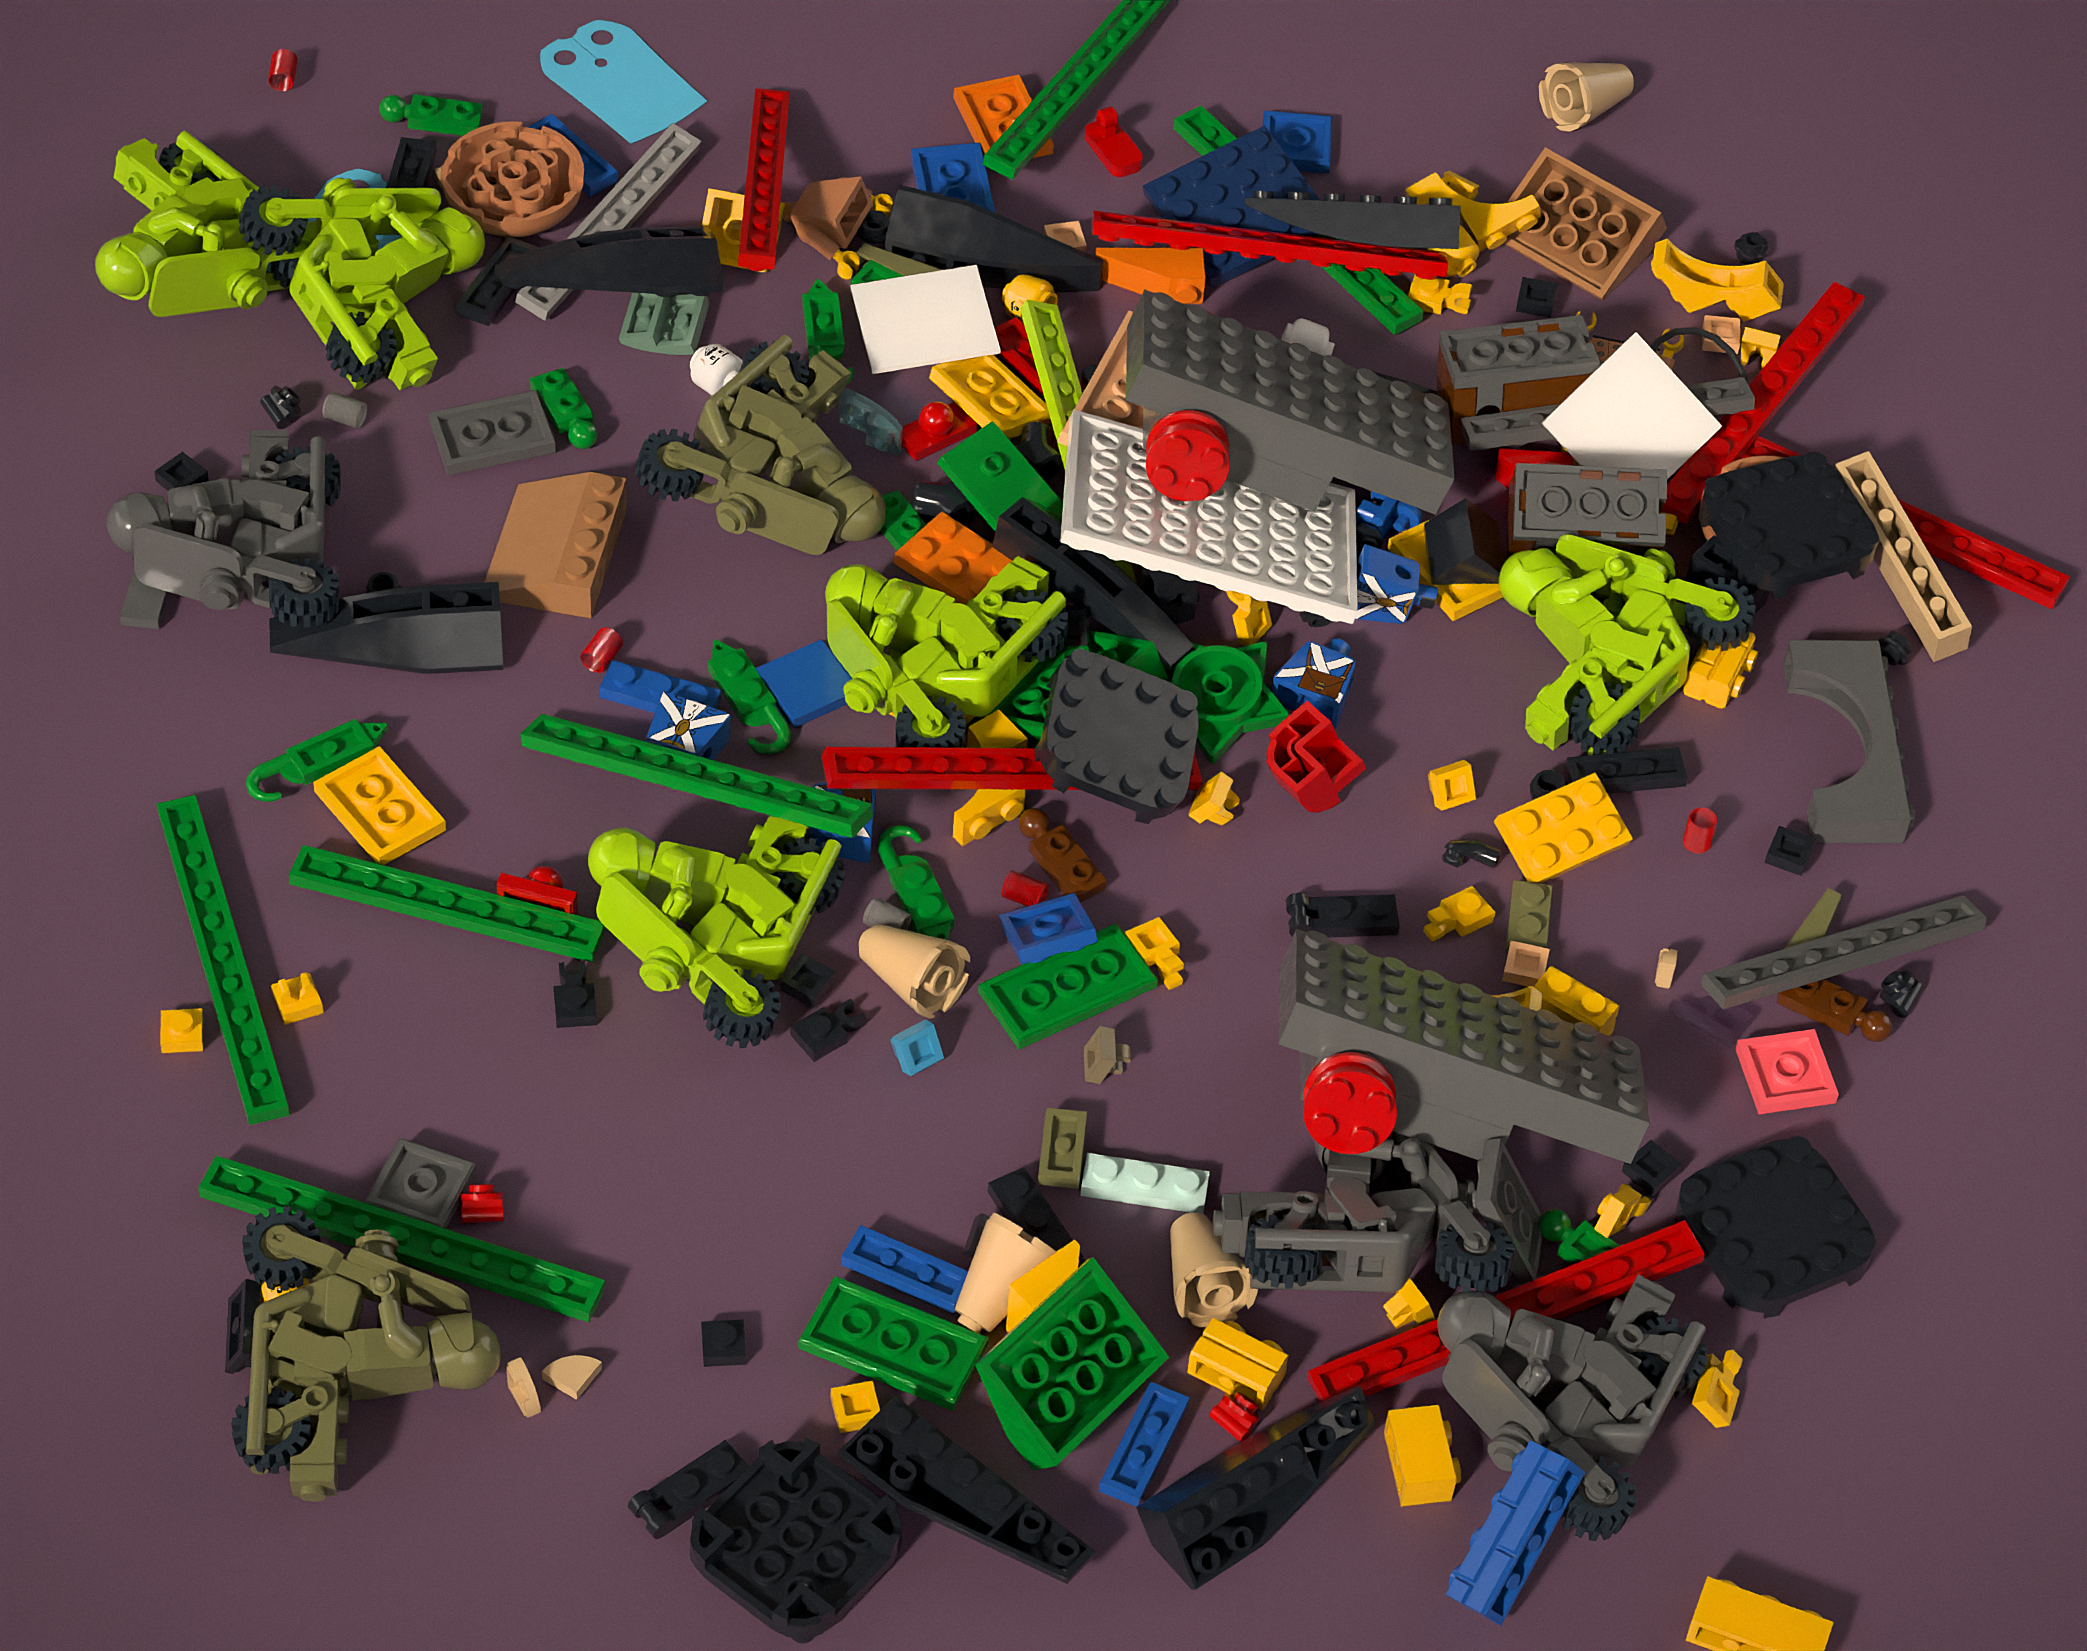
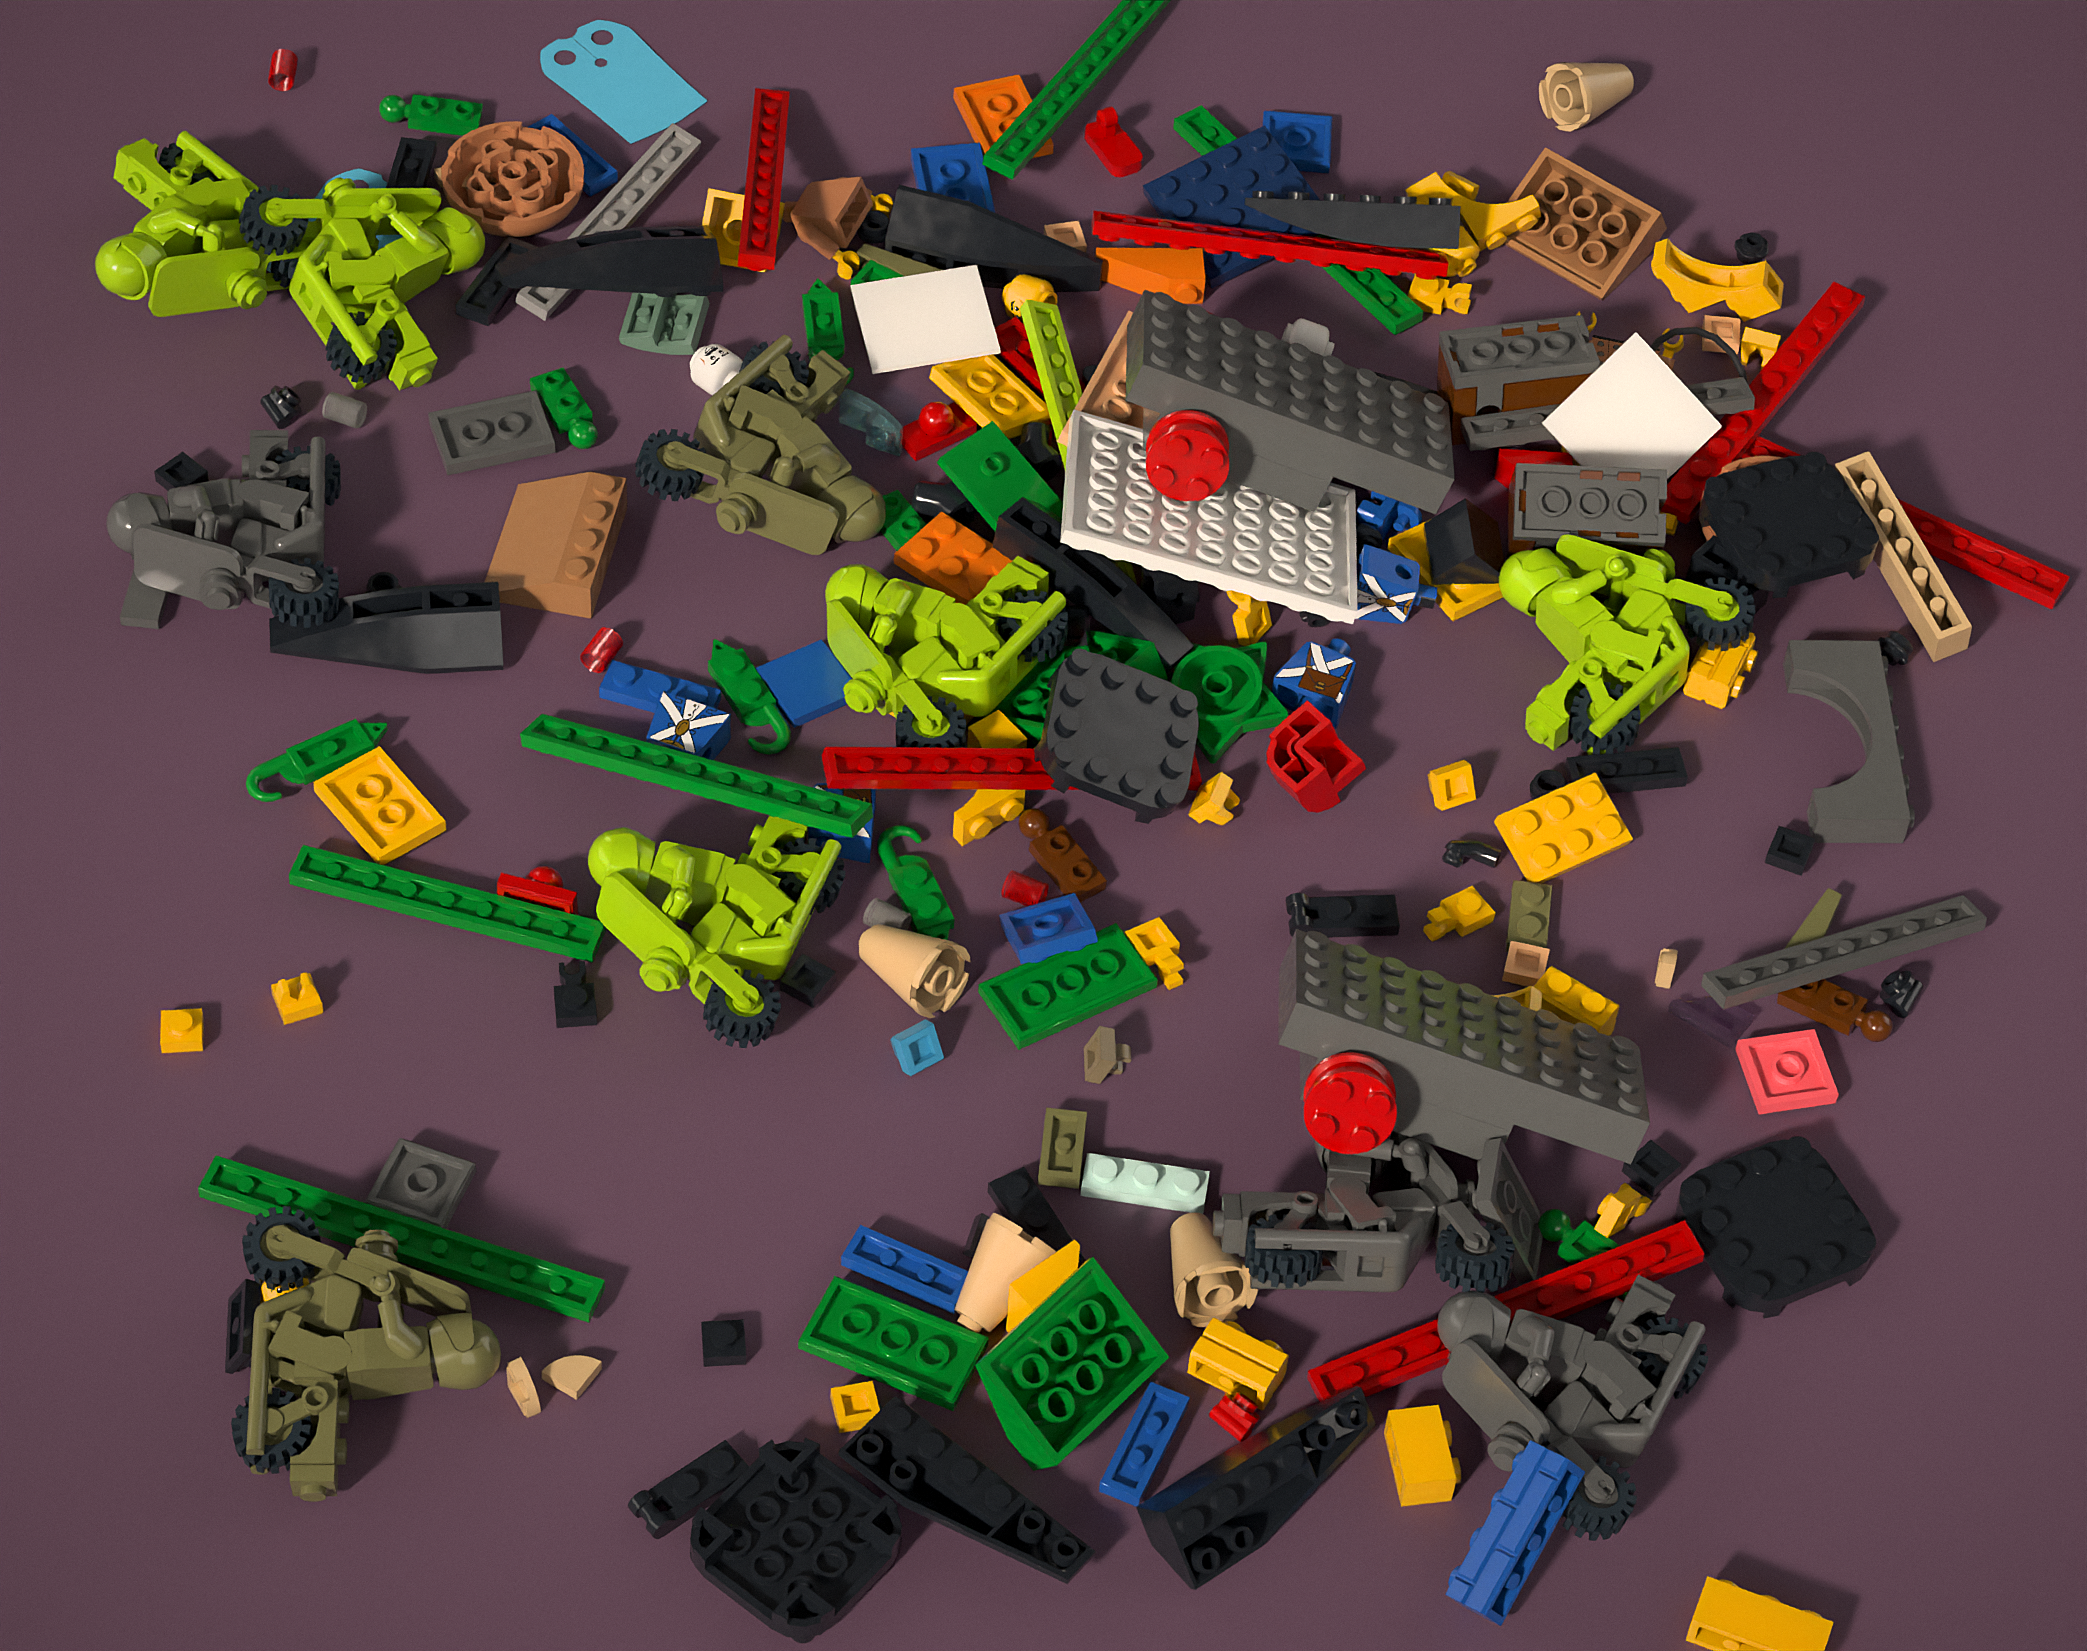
(222, 961): green plate -> none
(482, 1204): red plate -> none
(824, 1033): black plate -> none
(1408, 1306): yellow tile -> none
(1536, 297): black plate -> none
(1692, 827): red piece -> none
(1715, 1389): yellow plate -> none

